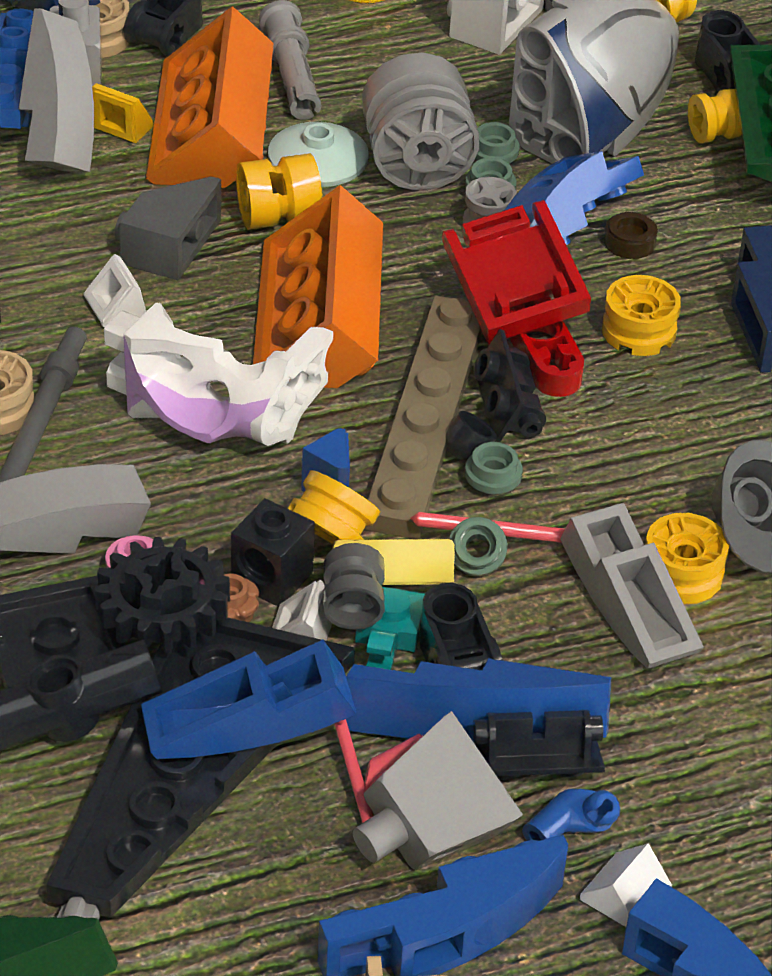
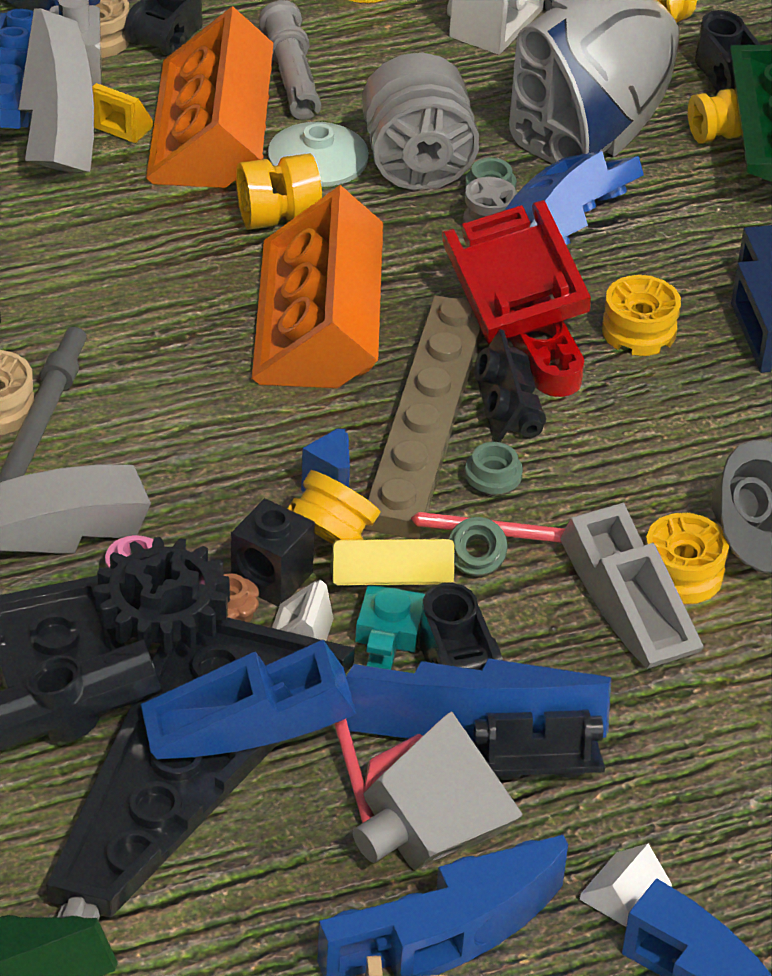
(114, 292): white slope -> none
(169, 226): dark grey slope -> none
(179, 390): white hips -> none
(354, 586): dark grey wheel -> none
(467, 433): black hinge -> none
(497, 141): sand green plate -> none
(574, 812): blue arm -> none
(630, 235): dark brown tile -> none

